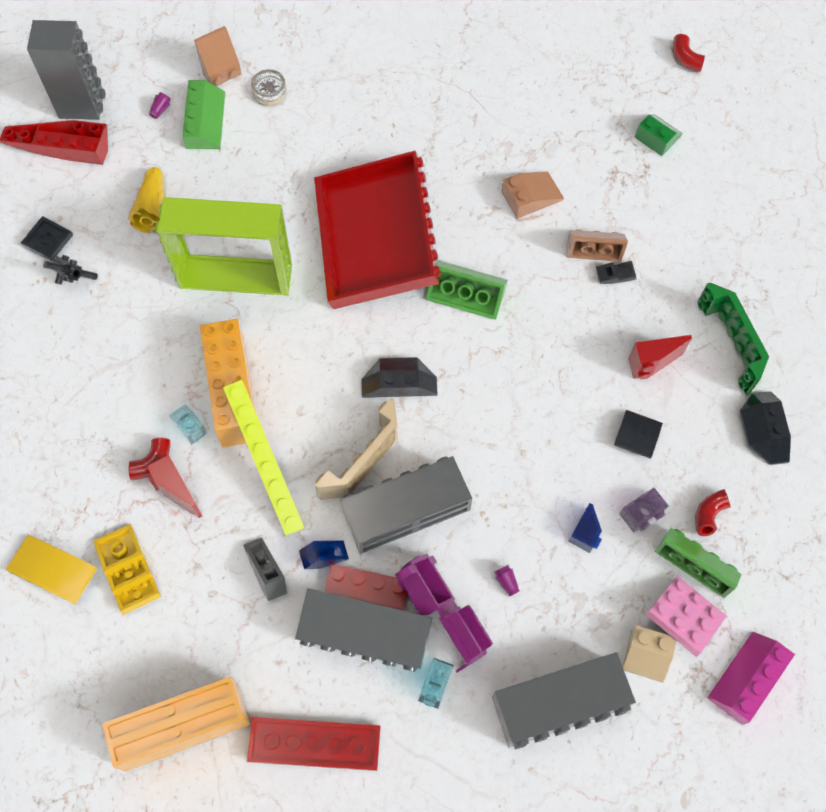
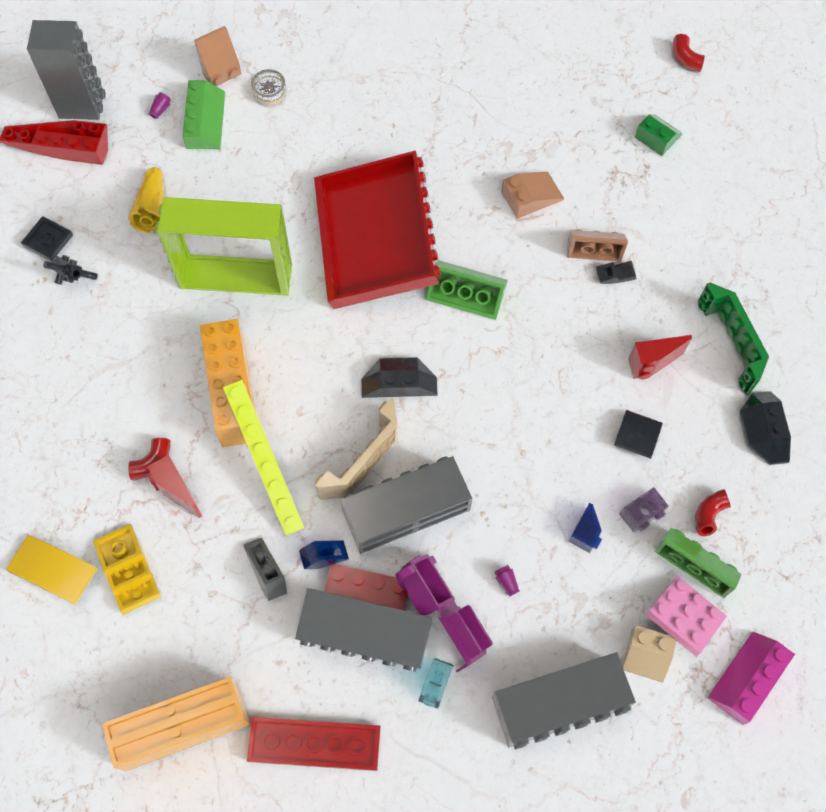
(188, 424): clear light blue slope -> none

